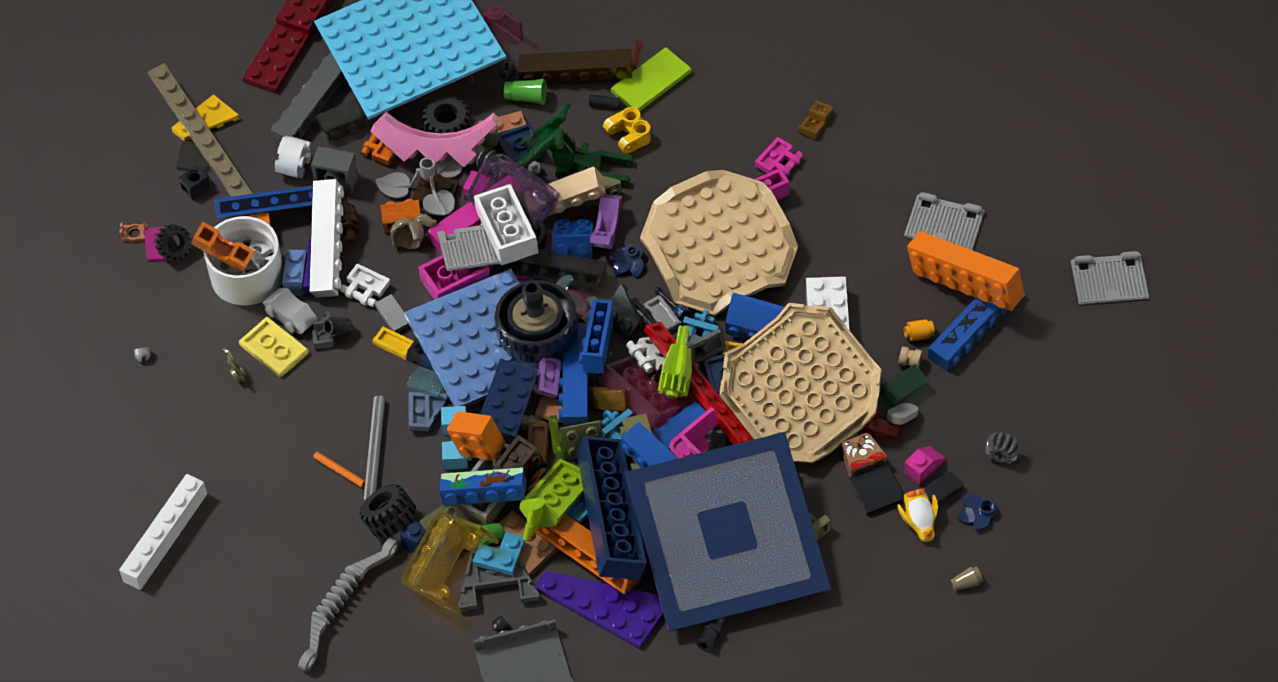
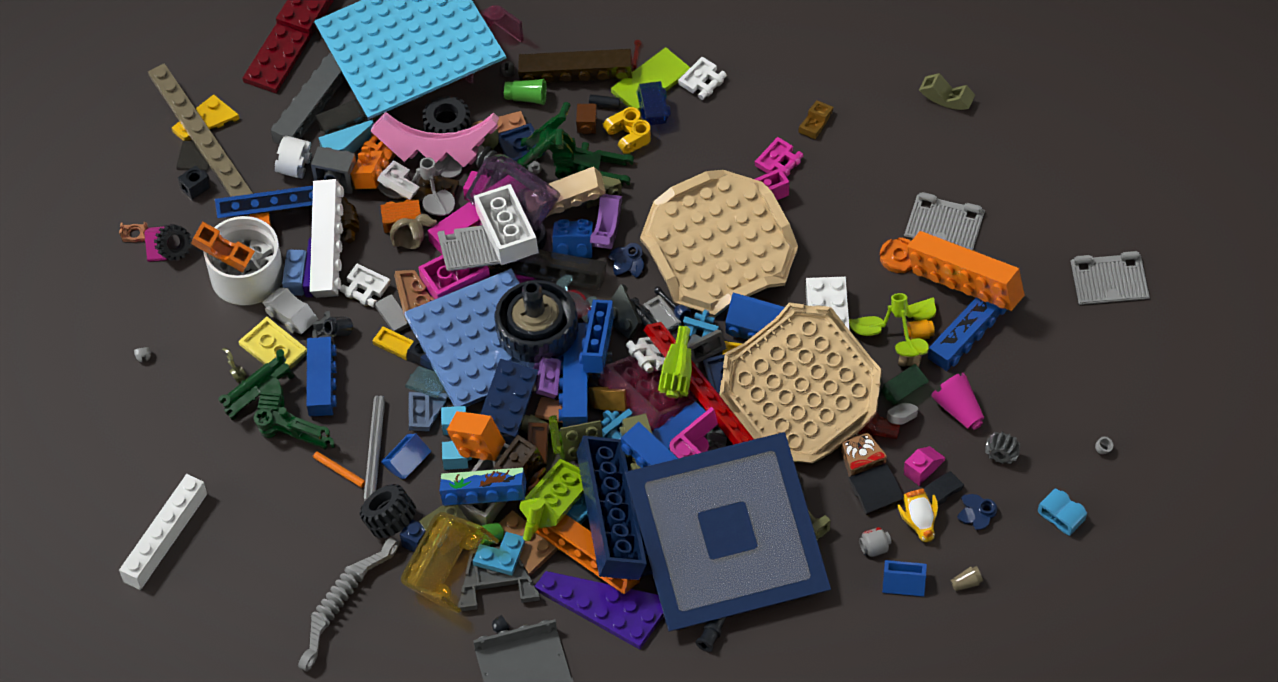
(271, 404): none -> dark green piece
(320, 376): none -> blue brick
(349, 138): none -> medium azure slope
(368, 168): none -> orange brick
(395, 178): none -> white plate
(406, 456): none -> blue brick
(411, 290): none -> medium nougat wing
(586, 118): none -> reddish brown brick
(653, 103): none -> clear blue brick
(698, 74): none -> white plate
(875, 542): none -> light grey head
(895, 255): none -> orange tile
(899, 307): none -> lime plant
(904, 578): none -> blue brick
(940, 92): none -> olive brick
(959, 400): none -> dark pink cone
(1062, 511): none -> dark azure brick
(1103, 444): none -> light grey hinge

